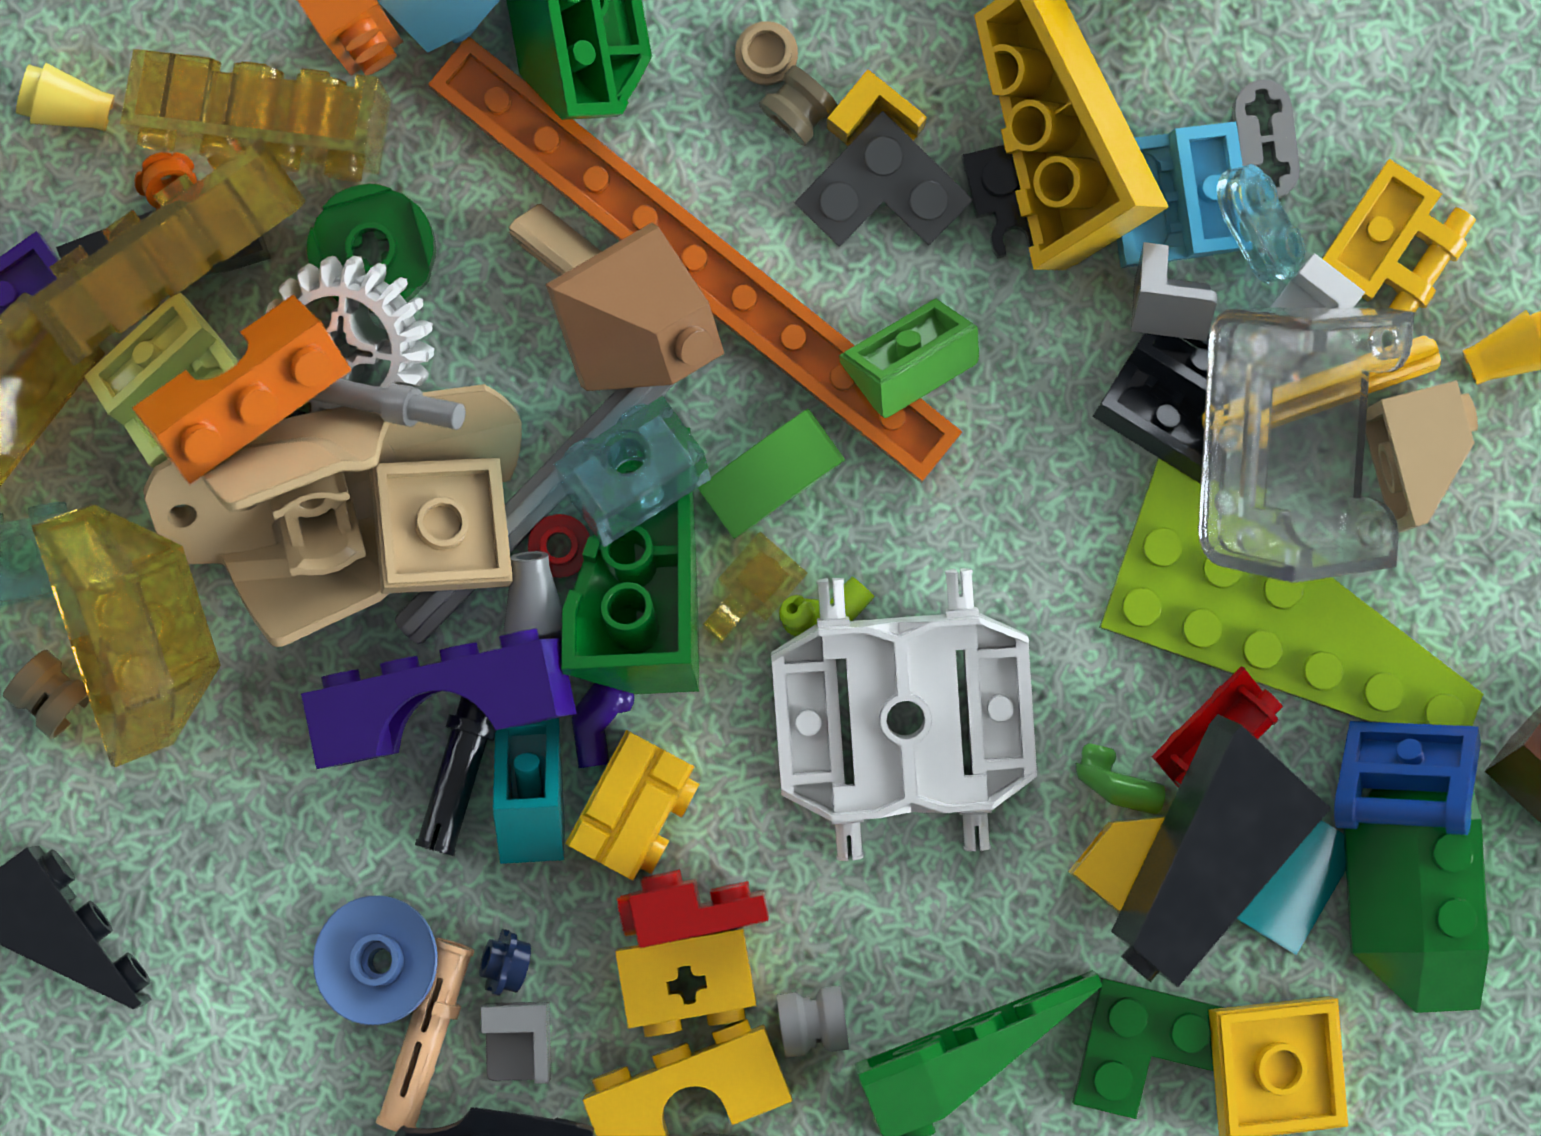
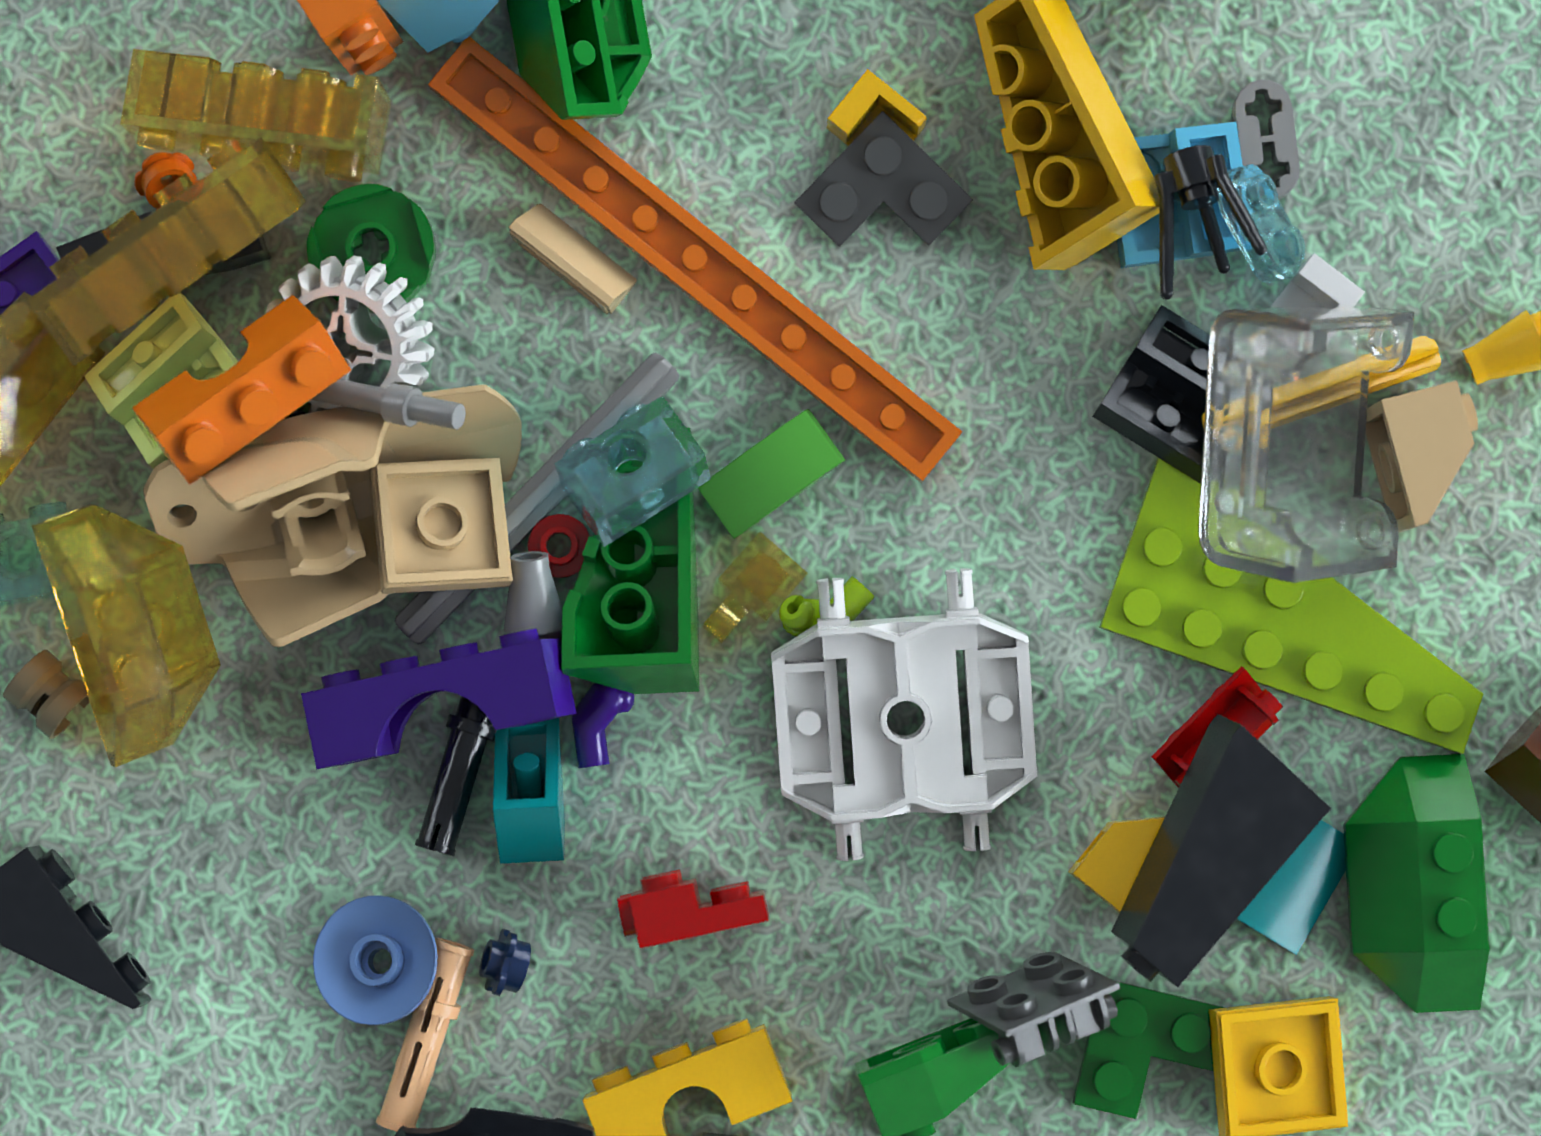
(62, 100): light yellow cone -> none
(517, 1041): light grey panel -> none
(632, 805): yellow brick -> none
(634, 316): medium nougat slope -> none
(648, 971): yellow brick -> none
(766, 52): tan plate -> none
(798, 105): dark tan wheel -> none
(812, 1021): light grey wheel -> none
(912, 357): bright green slope -> none
(992, 187): black plate -> none
(1039, 1006): none -> dark grey hinge
(1117, 788): bright green arm -> none
(1167, 304): light grey panel -> none
(1193, 180): none -> black plant
(1381, 229): yellow plate -> none
(1408, 759): blue plate -> none

